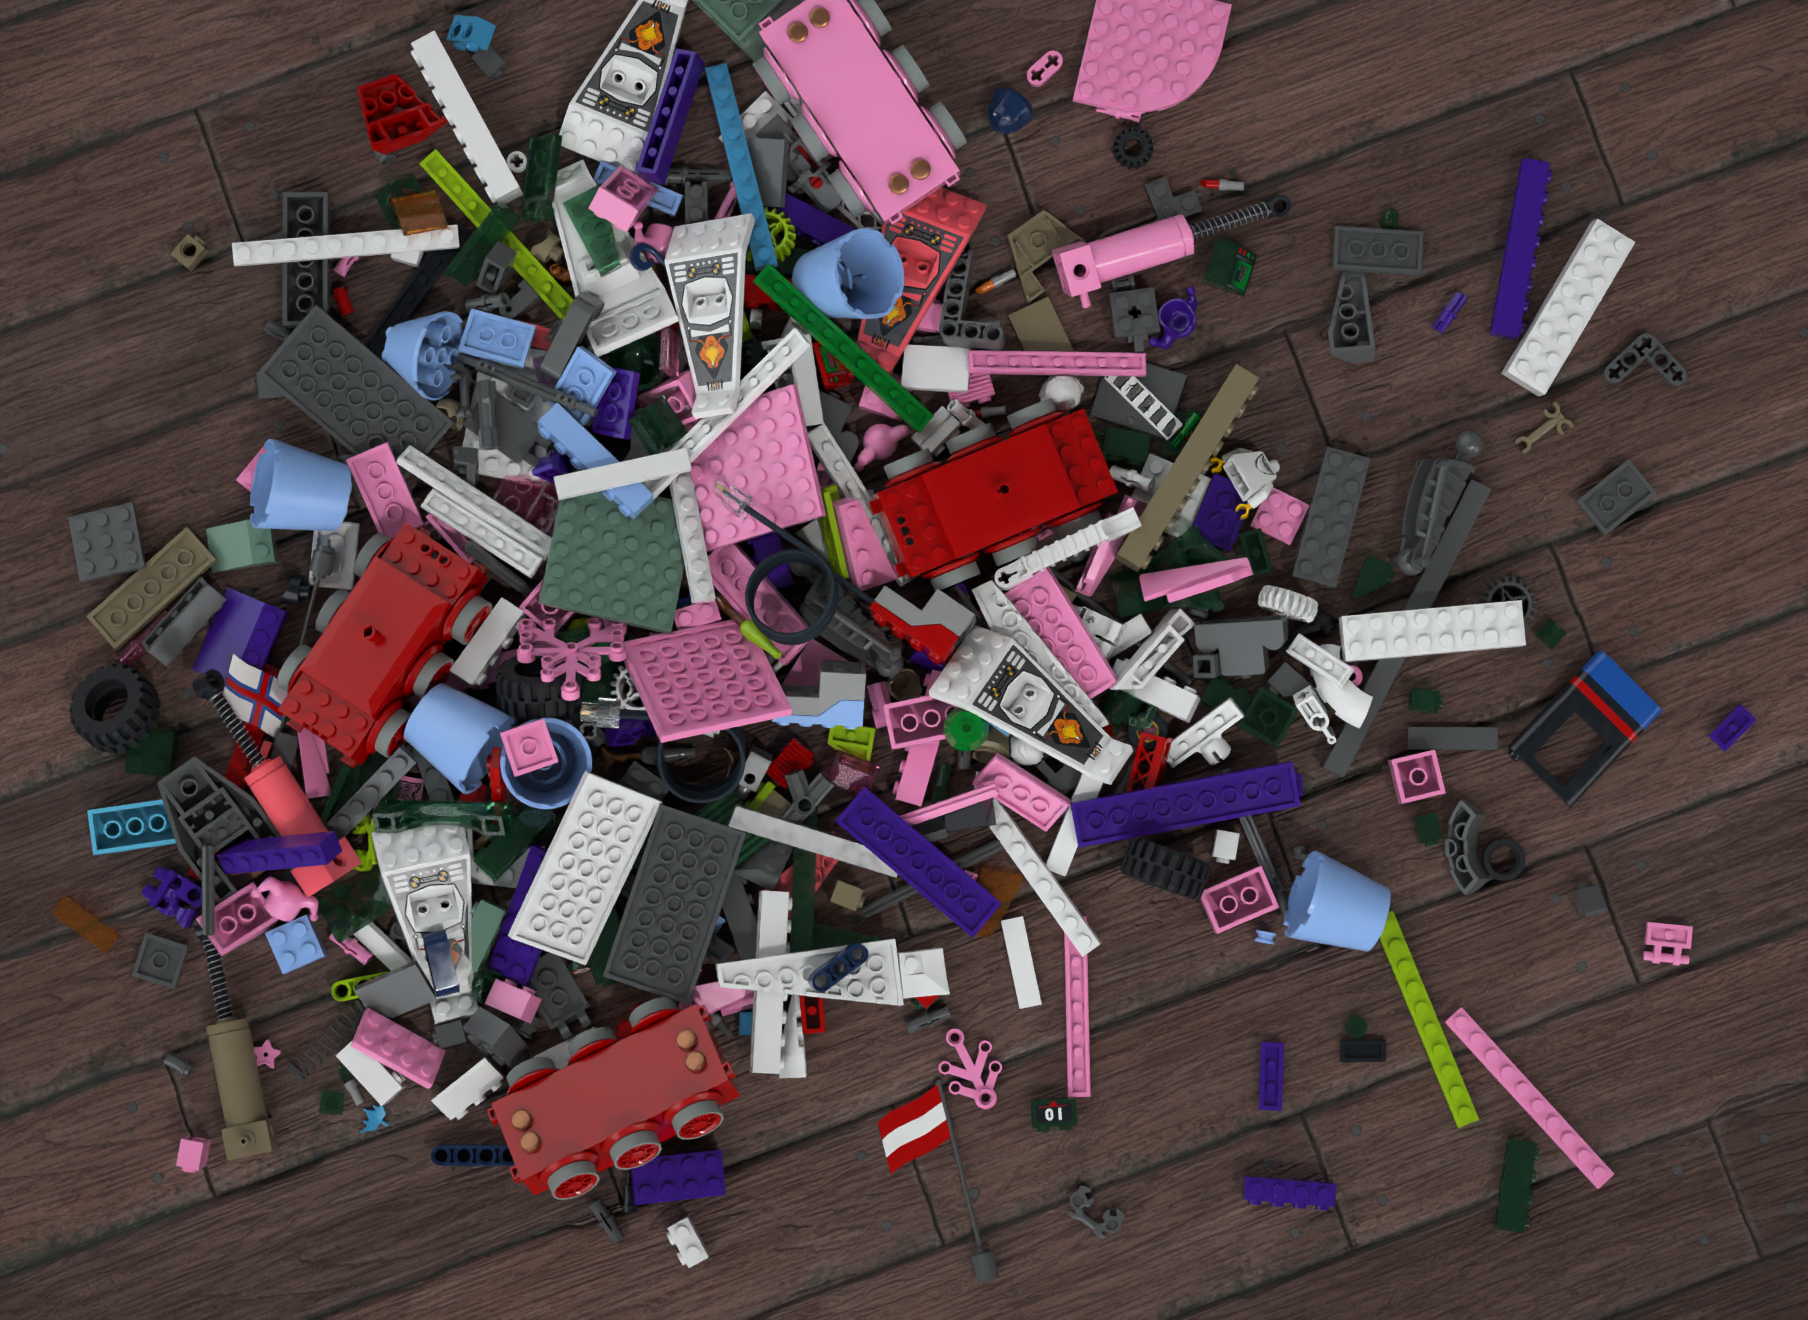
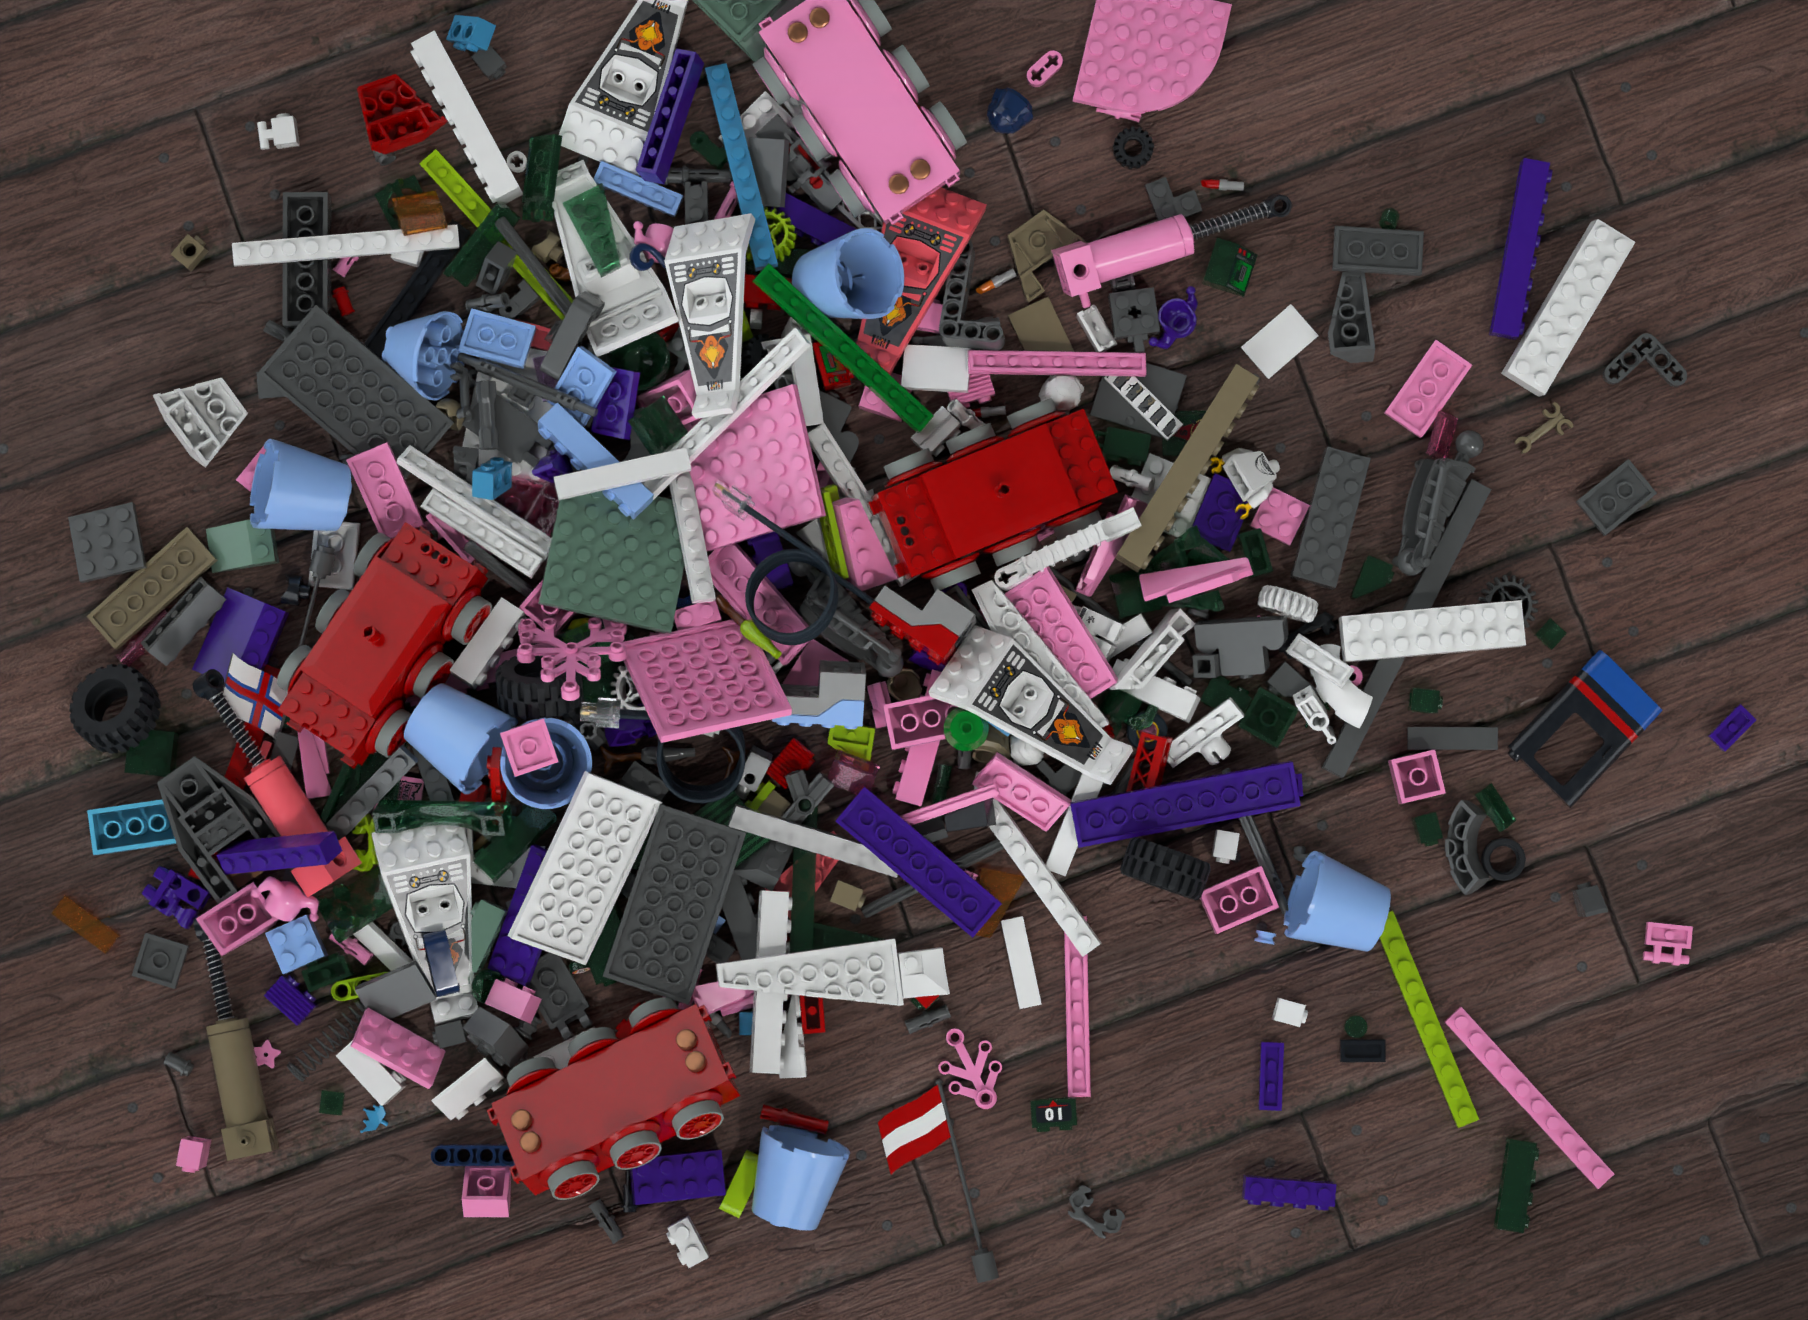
(202, 417): none -> white wedge
(208, 891): dark grey axle -> none
(283, 131): none -> white brick
(291, 999): none -> dark purple brick
(327, 973): none -> clear green brick
(350, 1085): light grey piece -> none
(486, 1191): none -> bright pink slope
(492, 478): none -> dark azure brick
(533, 264): none -> dark grey axle
(622, 198): bright pink slope -> none
(670, 352): clear pink tile -> none
(708, 150): none -> clear green leg
(741, 1185): none -> lime beam
(796, 1176): none -> light blue cone
(797, 1120): none -> red pin
(849, 963): dark blue beam -> none
(881, 443): bright pink piece -> none
(1096, 329): none -> white hinge
(1185, 430): green pin -> none
(1279, 341): none -> white sticker
(1289, 1012): none -> white brick
(1428, 389): none -> bright pink plate
(1442, 435): none -> clear pink plate
(1449, 312): dark purple axle -> none
(1495, 807): none -> clear green plate

